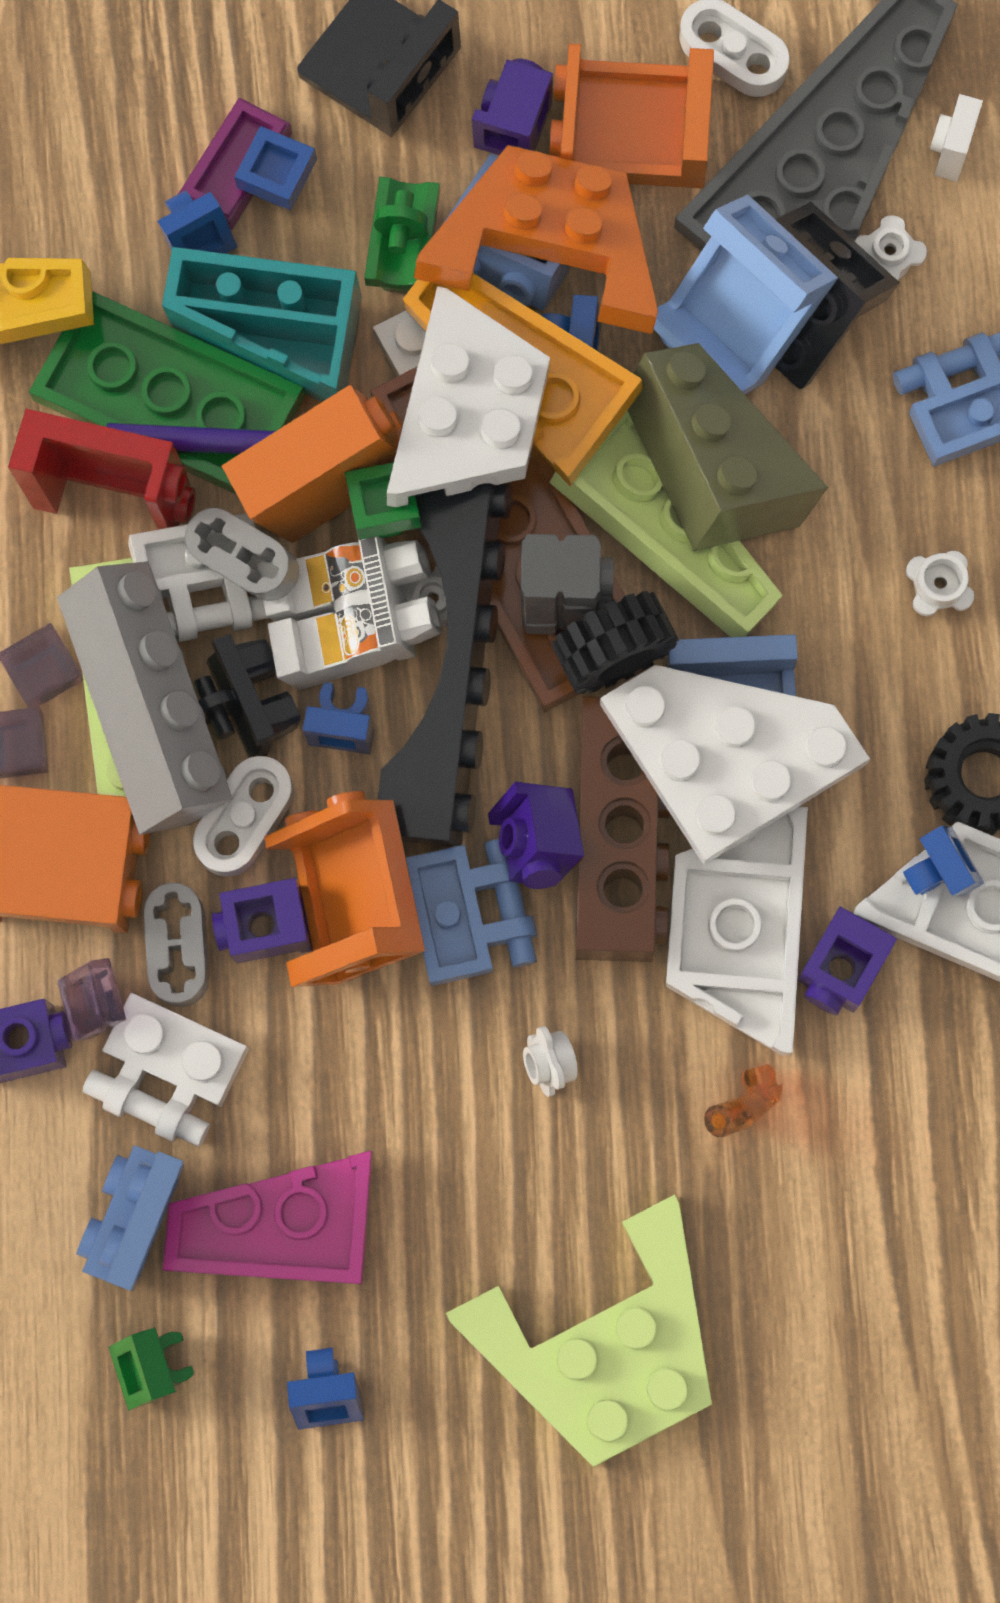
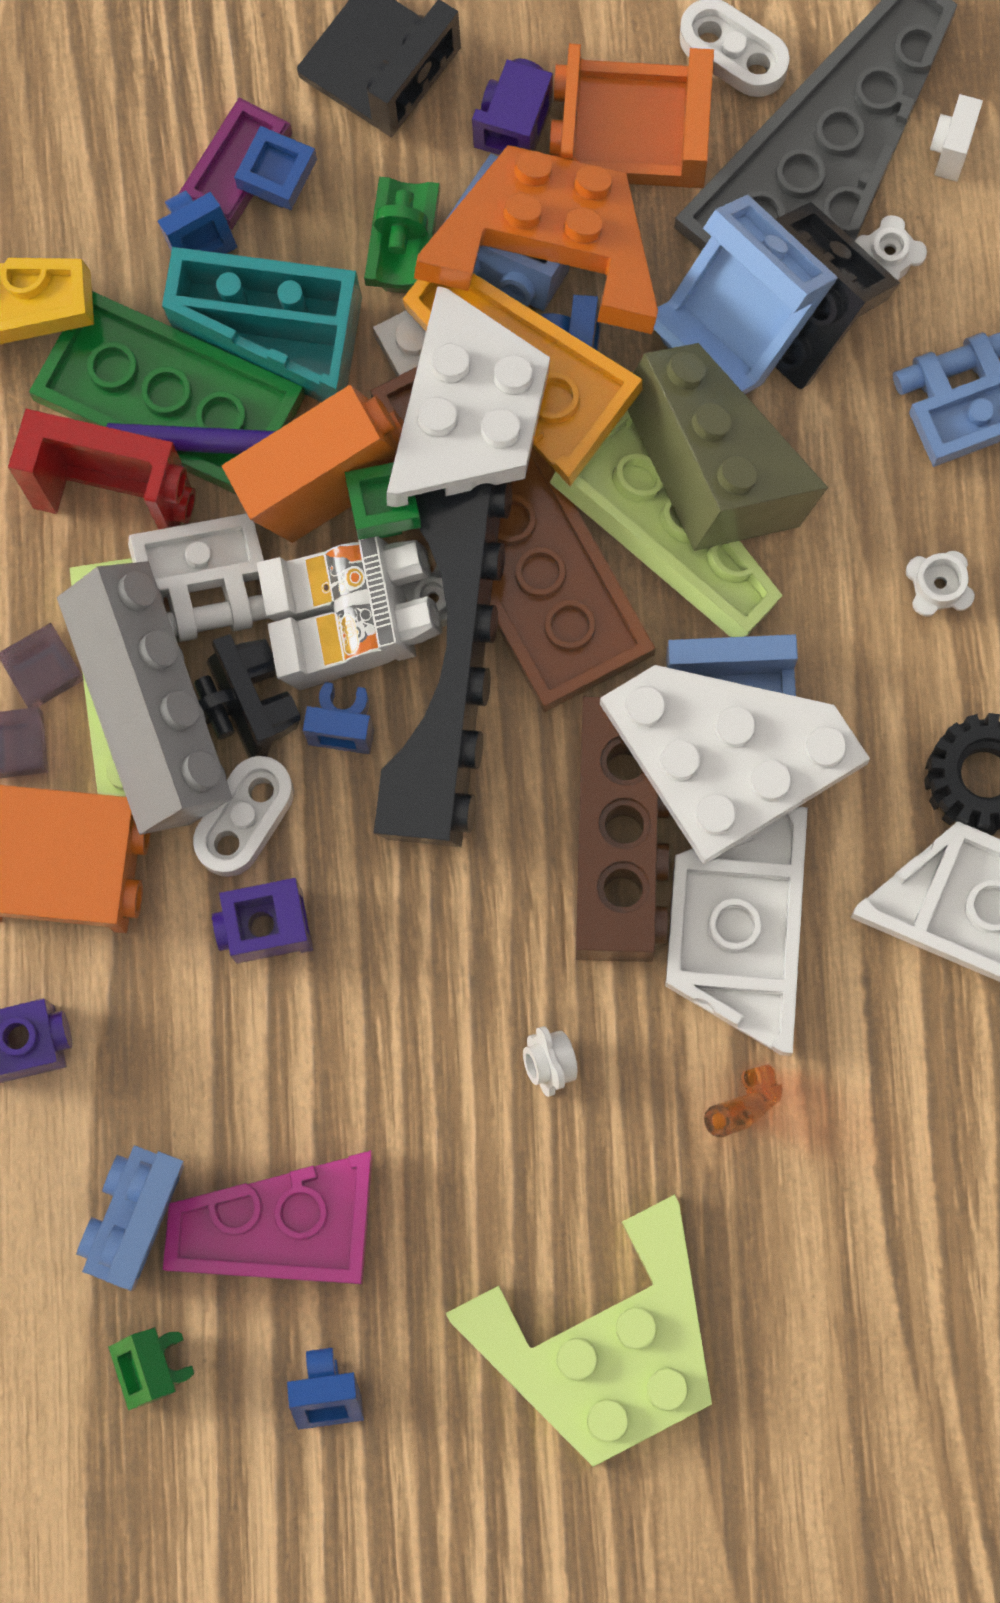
(91, 999): tile -> none
(161, 945): light grey beam -> none
(173, 1050): white plate -> none
(235, 565): light grey beam -> none
(351, 889): orange panel -> none
(451, 917): medium blue plate -> none
(538, 833): dark purple brick -> none
(562, 581): dark grey brick -> none
(615, 642): black tyre -> none
(857, 943): dark purple brick -> none
(947, 864): blue tile -> none

